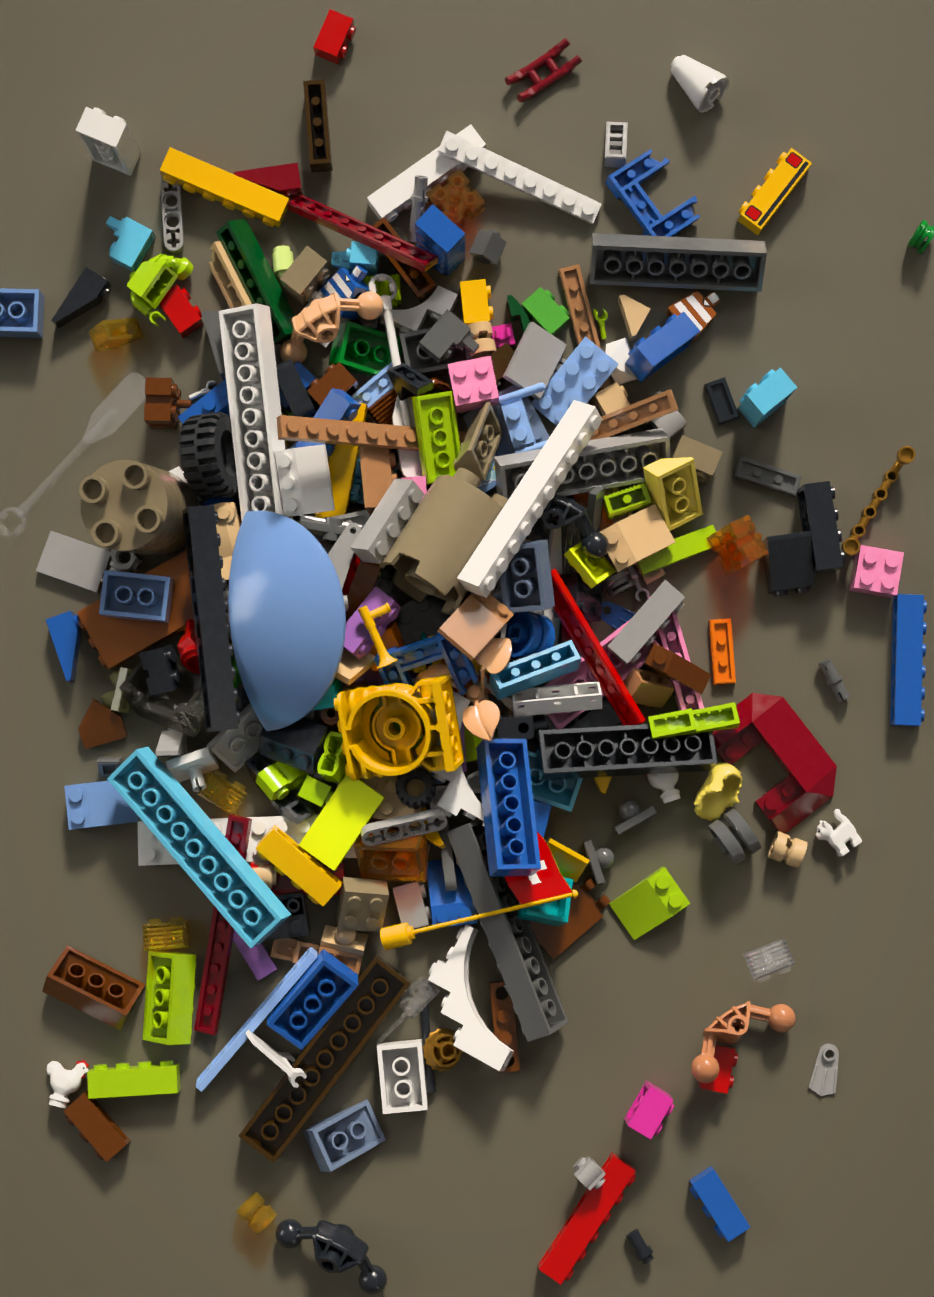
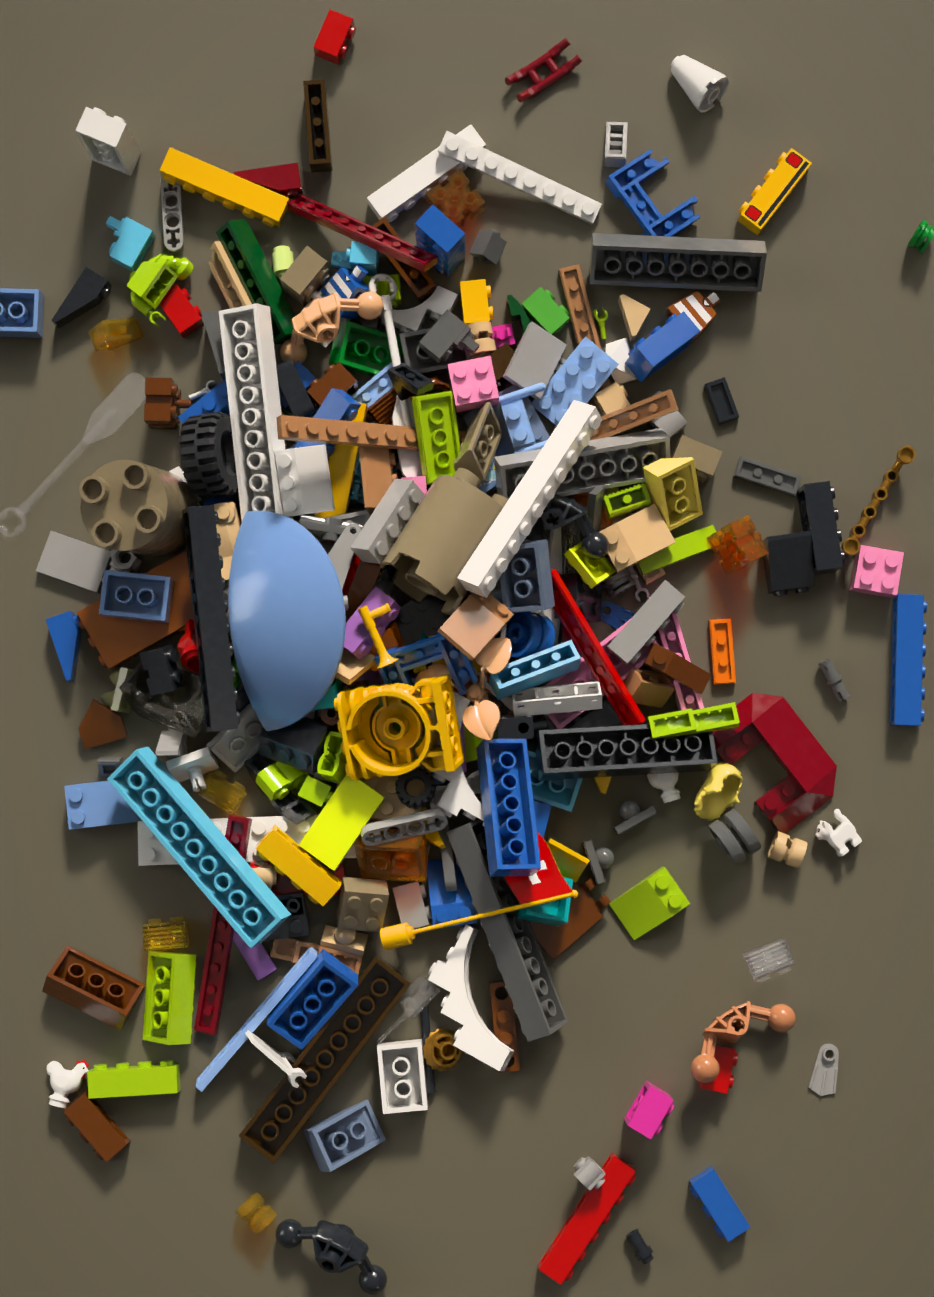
(418, 203): light grey pin -> none
(766, 397): medium azure brick -> none

